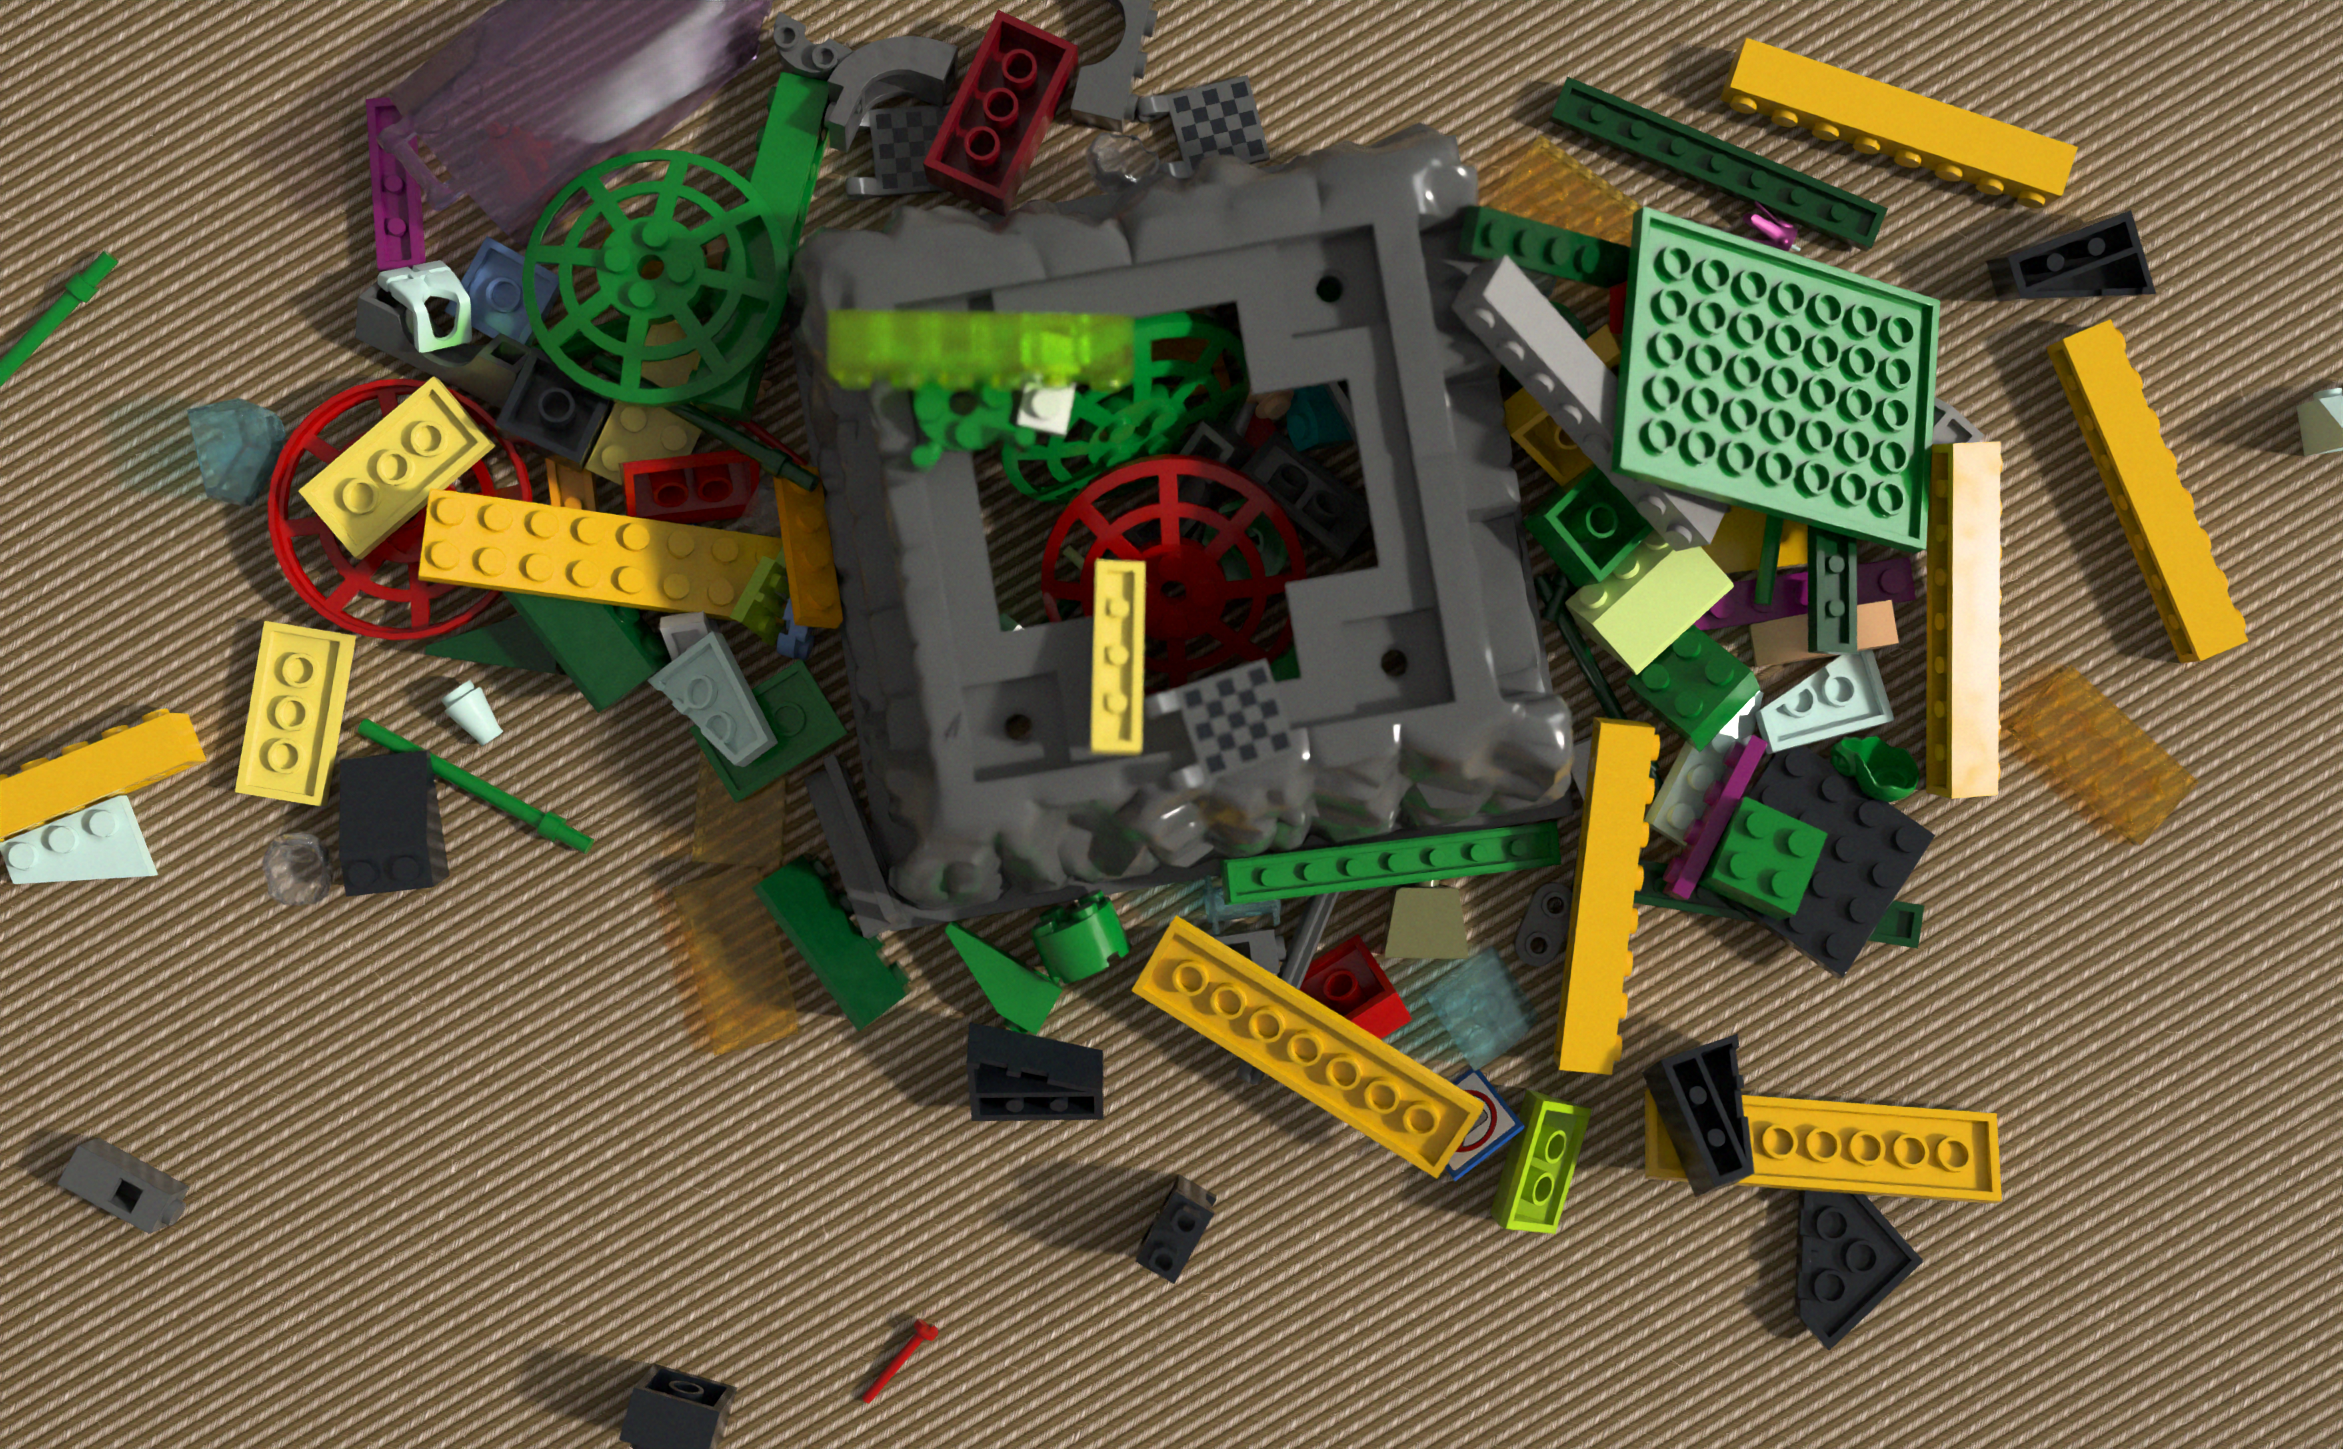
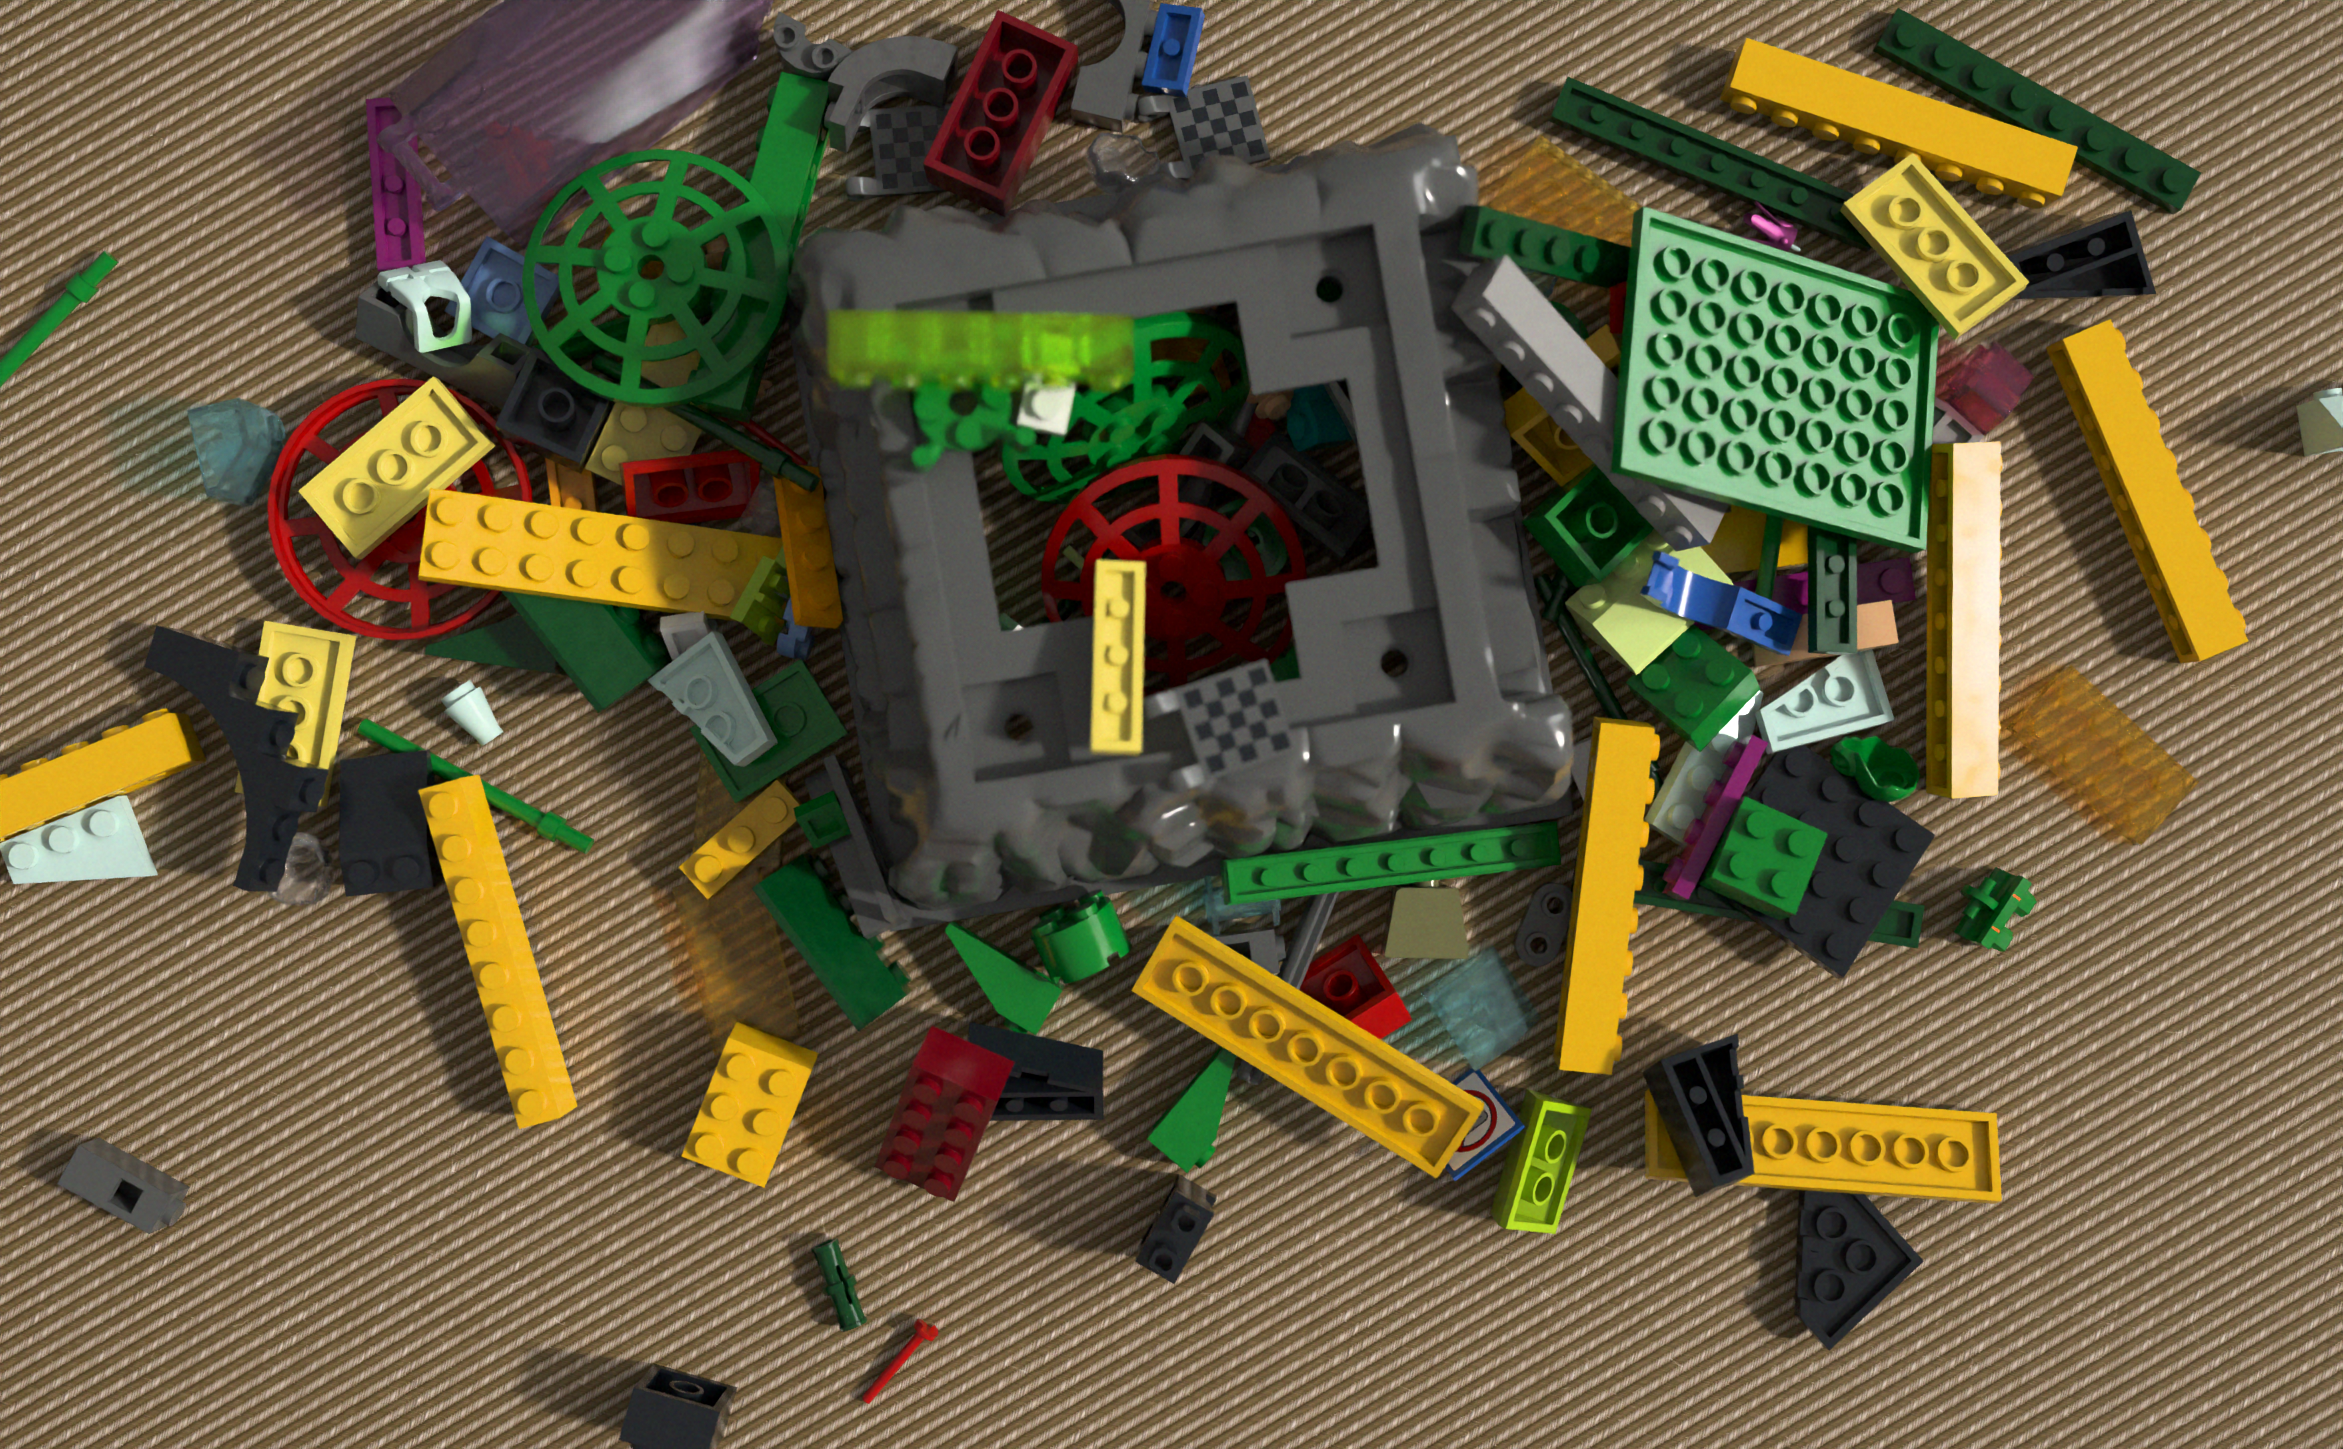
(259, 735): none -> black arch
(498, 950): none -> yellow brick
(742, 840): none -> yellow plate
(749, 1104): none -> yellow brick
(822, 819): none -> green plate
(839, 1284): none -> dark green pin
(943, 1113): none -> dark red brick
(1173, 50): none -> blue plate
(1193, 1118): none -> green slope
(1721, 605): none -> blue piece
(1934, 246): none -> light yellow plate
(1988, 386): none -> clear pink brick
(1992, 907): none -> green hips
(2036, 109): none -> dark green plate

